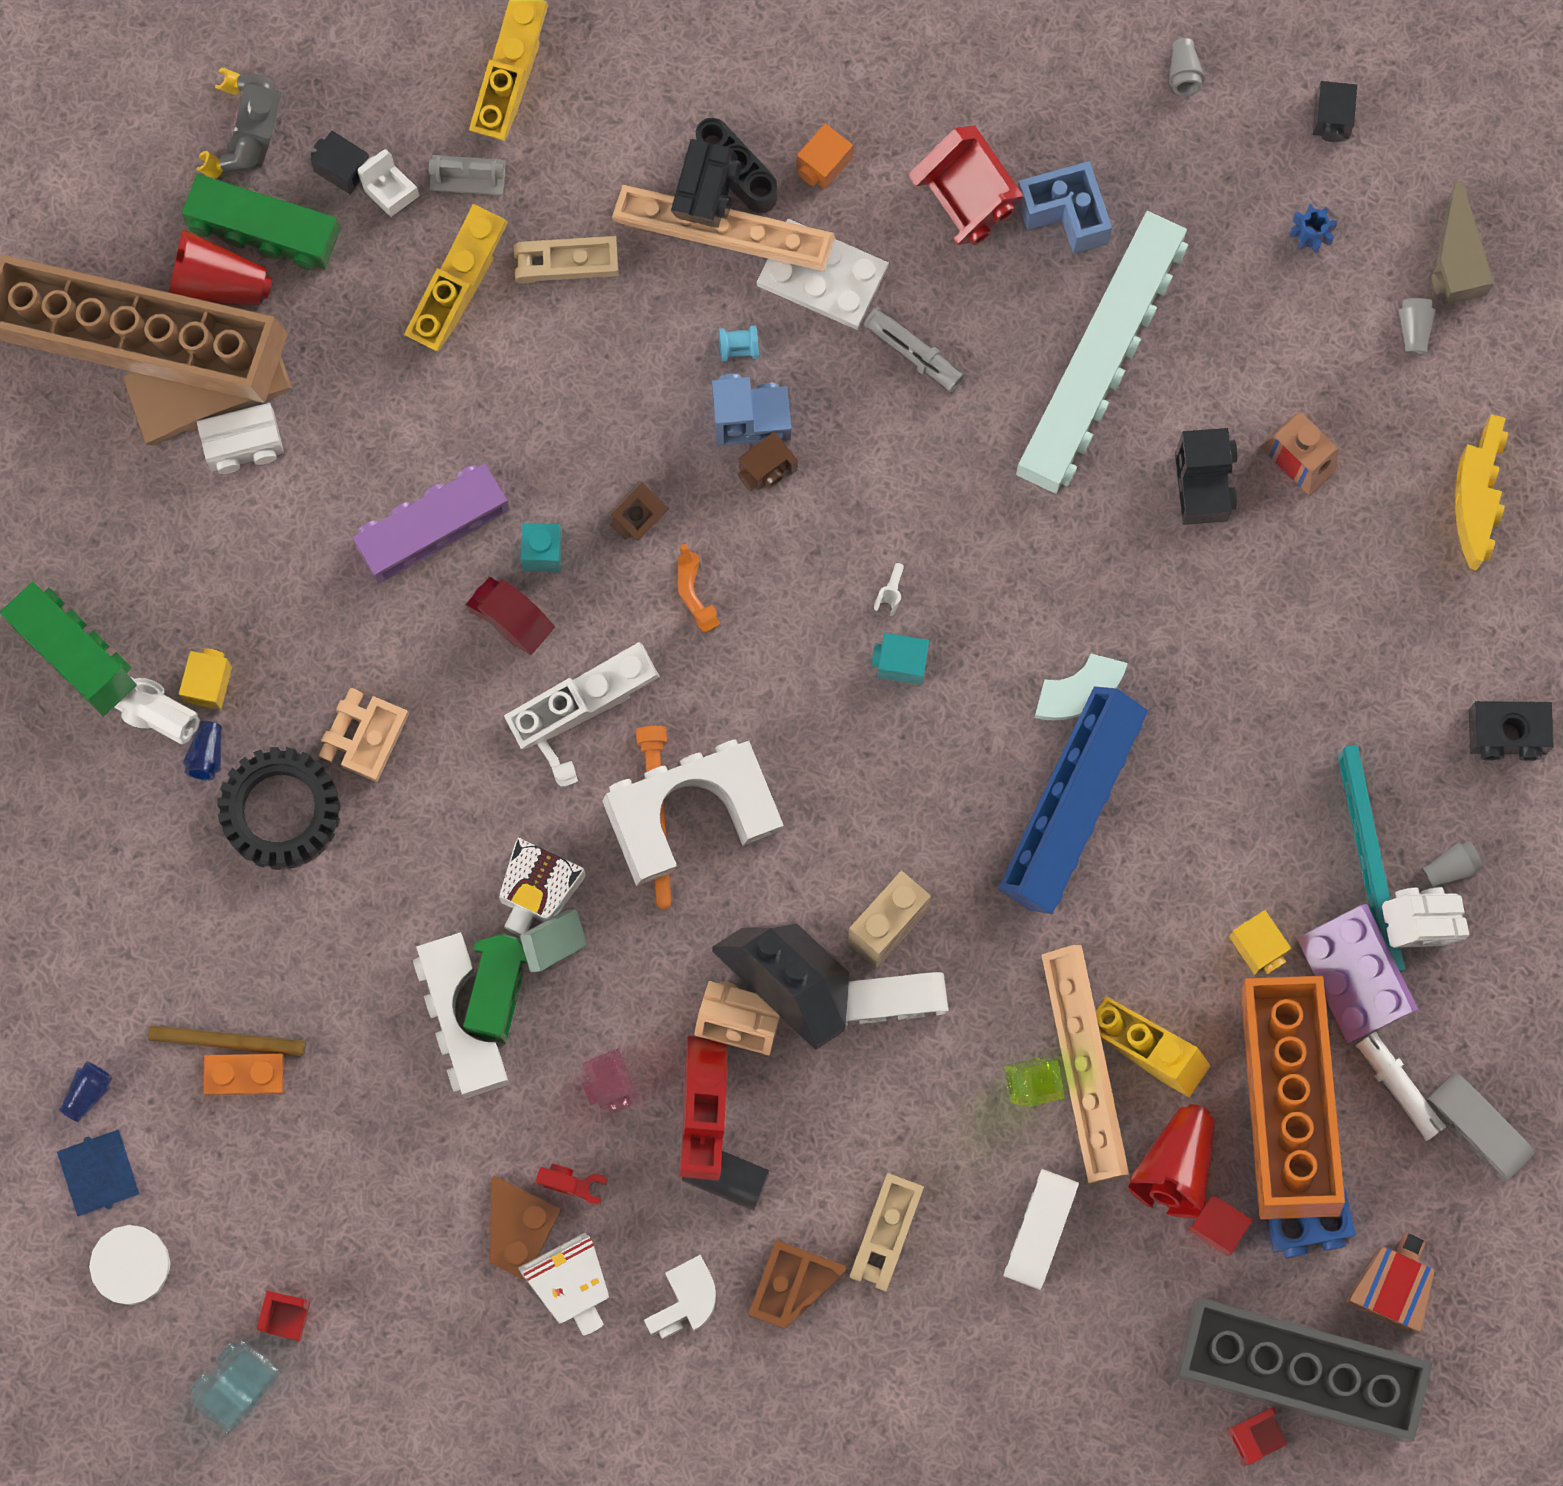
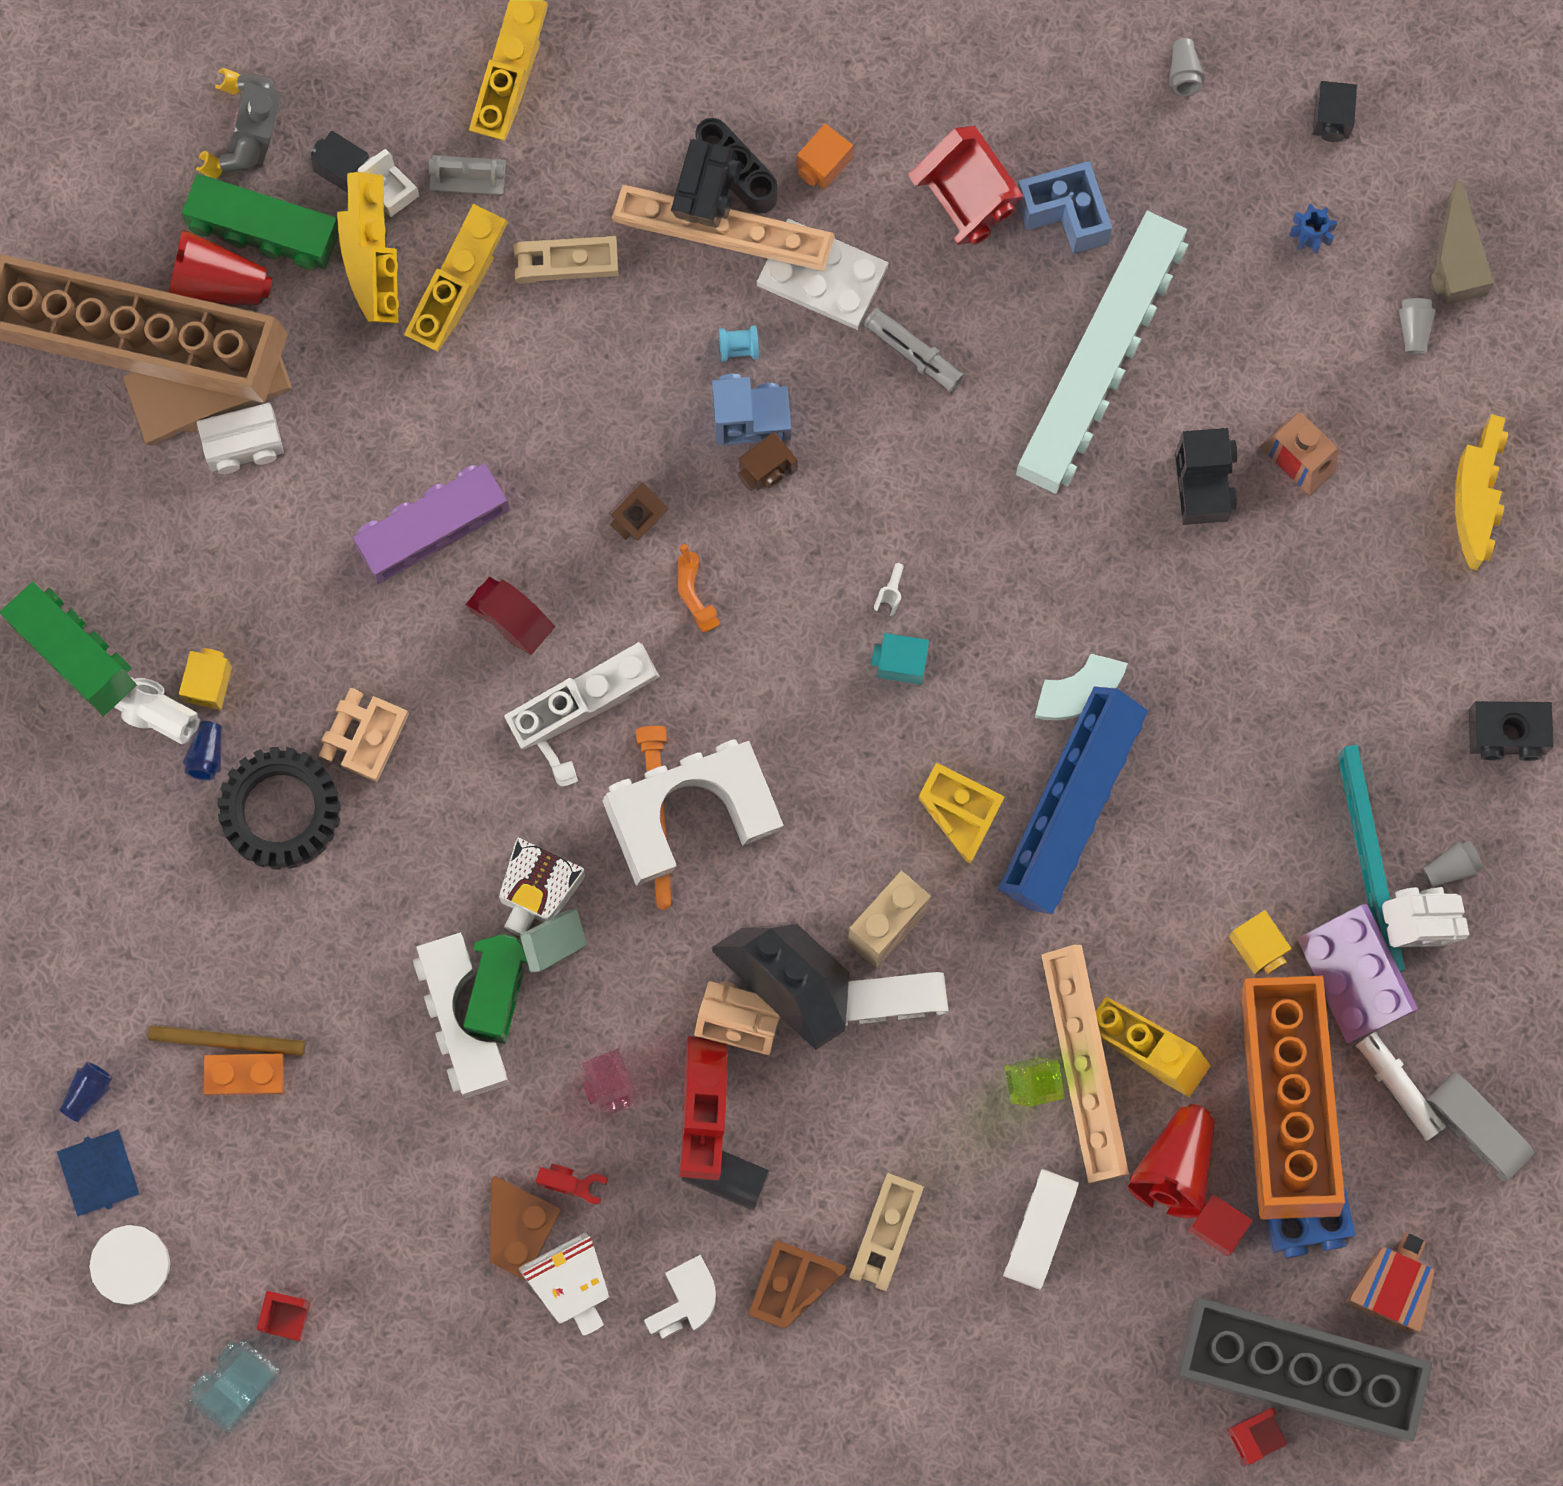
(362, 243): none -> yellow slope
(541, 547): teal brick -> none
(960, 808): none -> yellow wing

